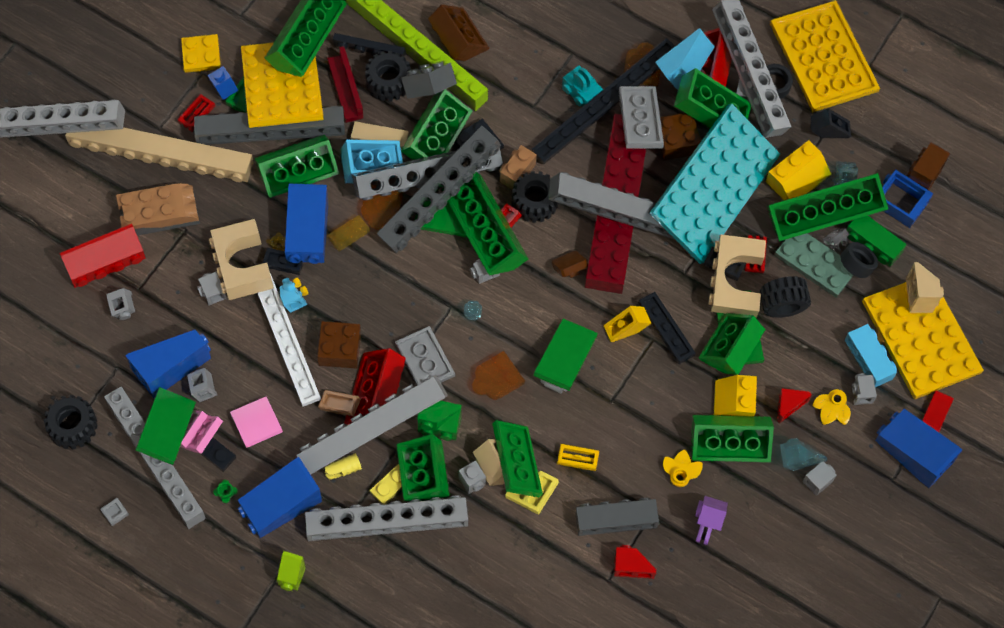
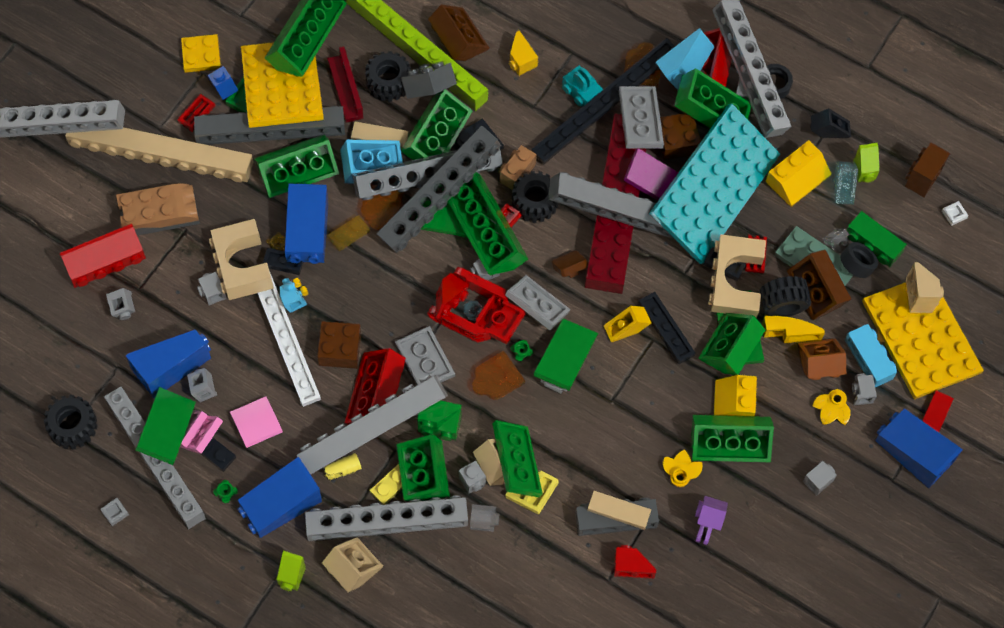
(339, 403): medium nougat tile -> none
(352, 564): none -> tan slope
(361, 45): black plate -> none
(450, 294): none -> red slope
(483, 518): none -> clear brick
(497, 318): none -> red plate
(522, 55): none -> yellow slope
(523, 344): none -> green plate
(537, 302): none -> light grey tile
(581, 465): yellow tile -> none
(619, 510): none -> tan tile
(649, 174): none -> magenta tile
(790, 402): red slope -> none
(791, 329): none -> yellow slope
(799, 455): clear light blue slope -> none
(822, 358): none -> dark orange slope
(823, 283): none -> reddish brown slope
(824, 56): yellow plate -> none
(827, 207): green slope -> none
(867, 162): none -> lime slope
(911, 188): blue window -> none
(954, 213): none -> white tile

